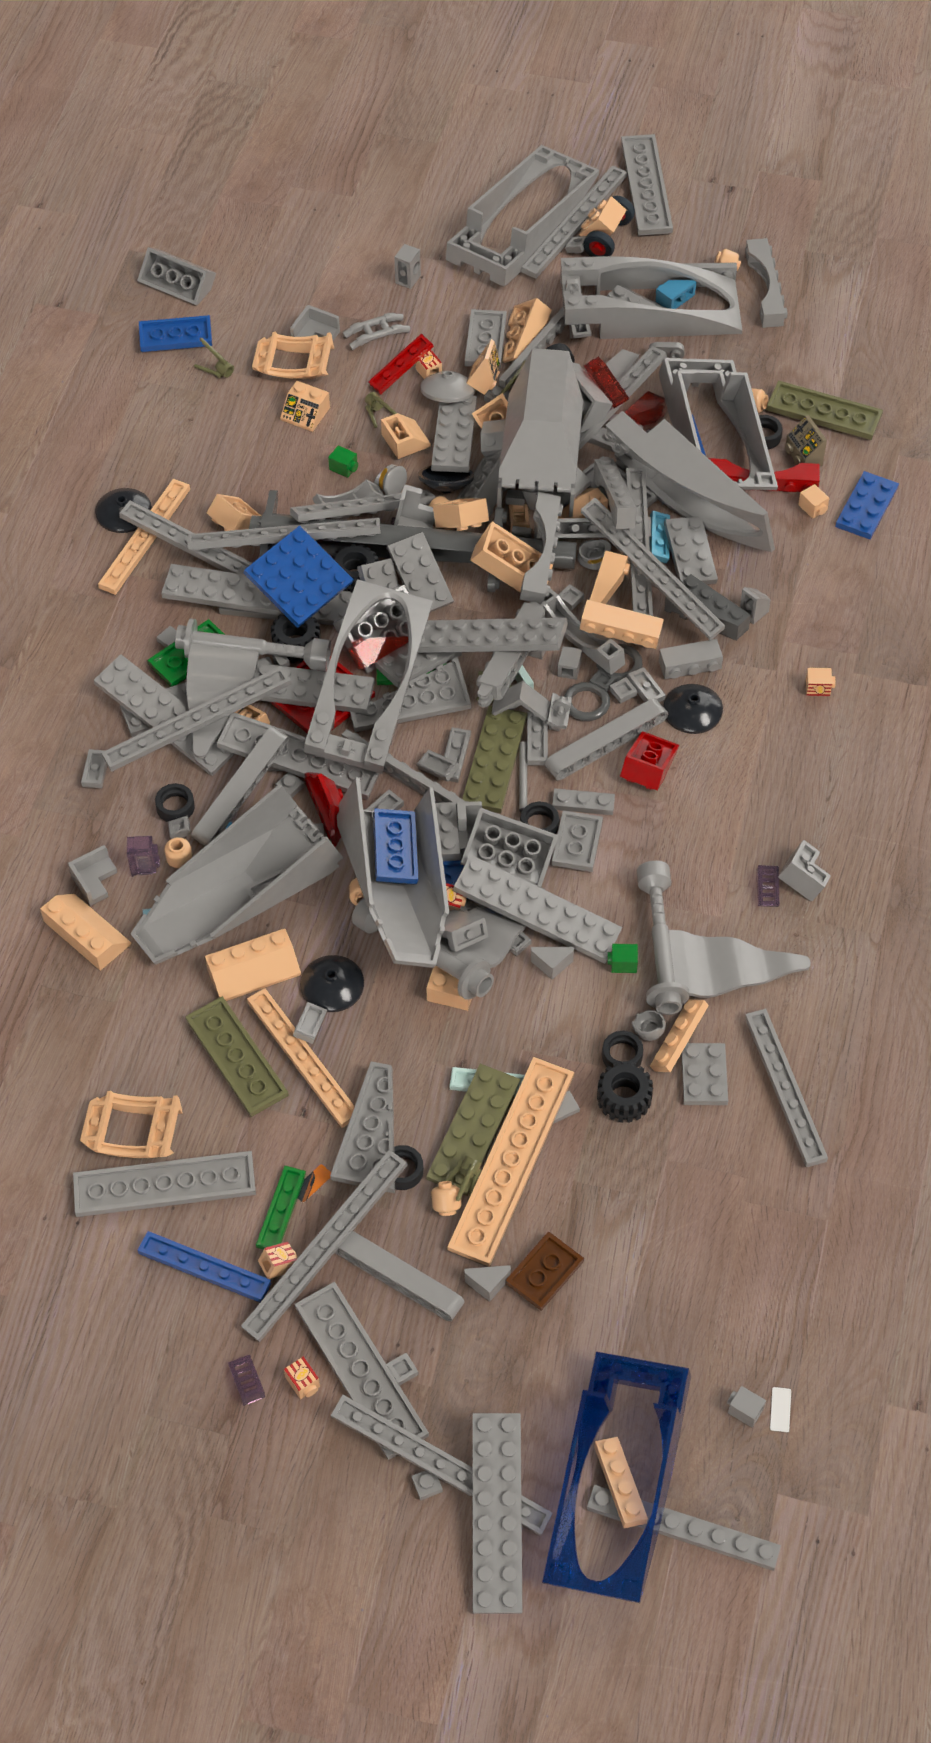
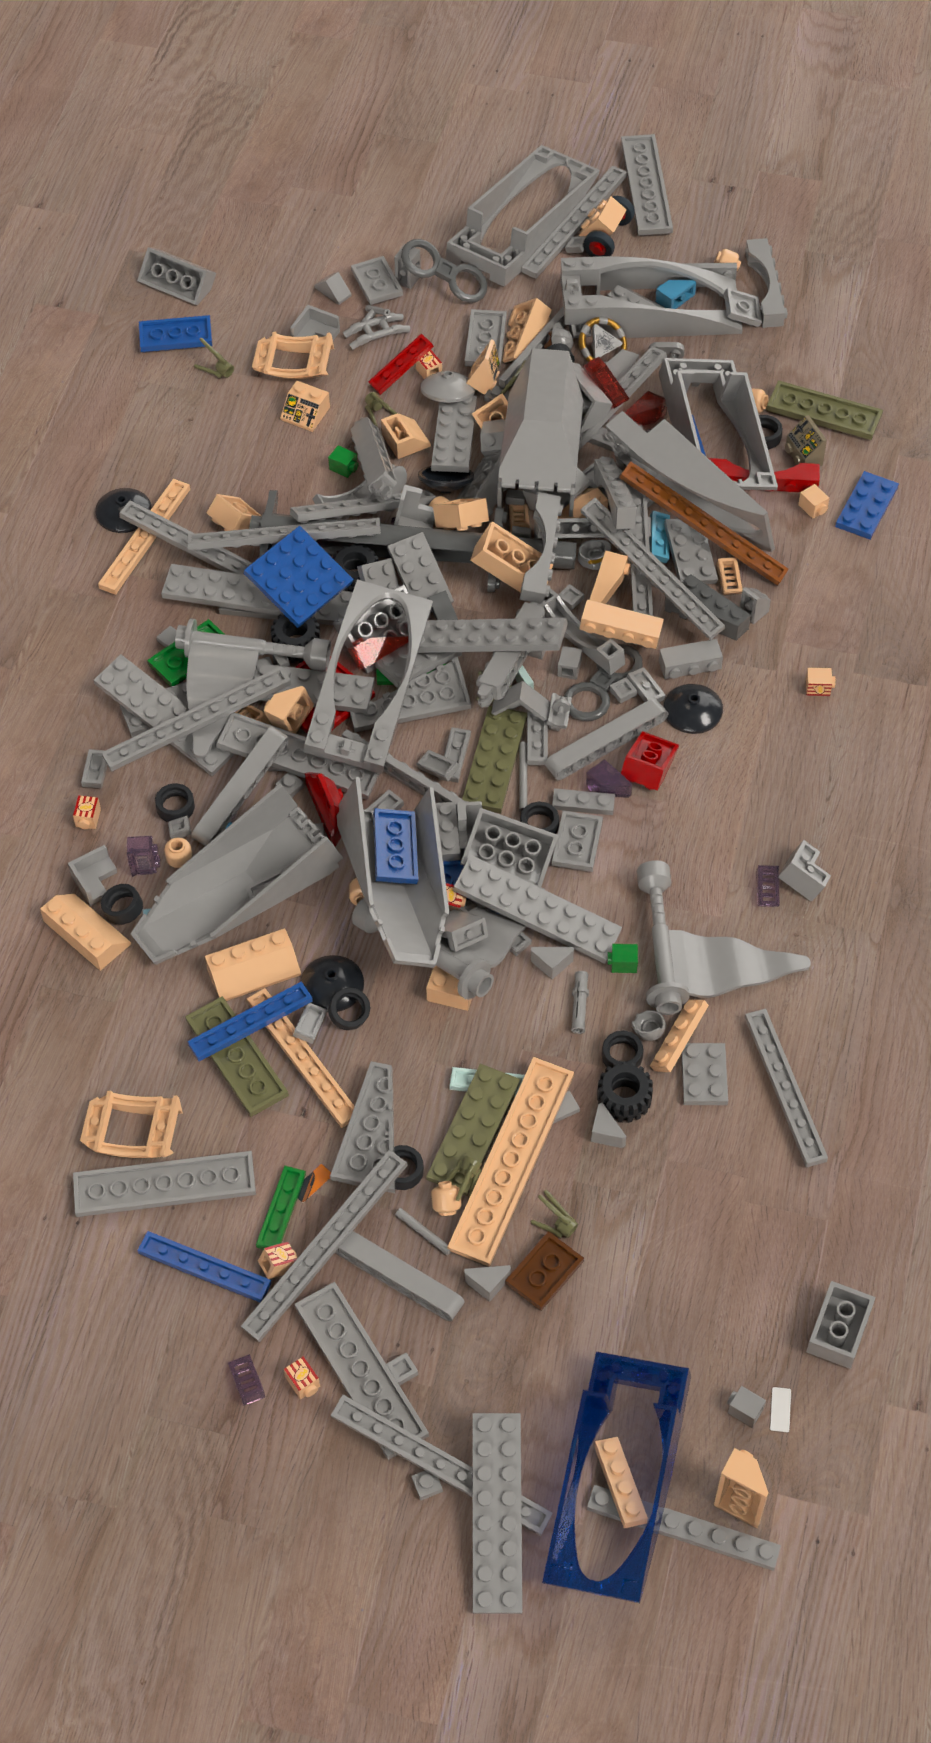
(86, 812): none -> light nougat brick
(128, 914): none -> black tyre
(250, 1021): none -> blue plate
(289, 709): none -> light nougat slope
(334, 288): none -> light grey slope
(349, 992): none -> black tyre
(373, 310): none -> light grey piece
(373, 458): none -> light grey hinge
(376, 280): none -> light grey plate
(423, 1231): none -> light grey bar
(442, 607): none -> dark grey tile
(444, 270): none -> dark grey bar
(559, 335): none -> light grey piece
(565, 1223): none -> olive plant
(580, 996): none -> light grey pin
(602, 340): none -> piece
(606, 779): none -> clear purple slope
(606, 1129): none -> light grey slope
(704, 523): none -> dark orange plate
(729, 563): none -> light nougat slope
(742, 307): none -> light grey plate
(742, 1488): none -> light nougat slope
(840, 1324): none -> light grey brick

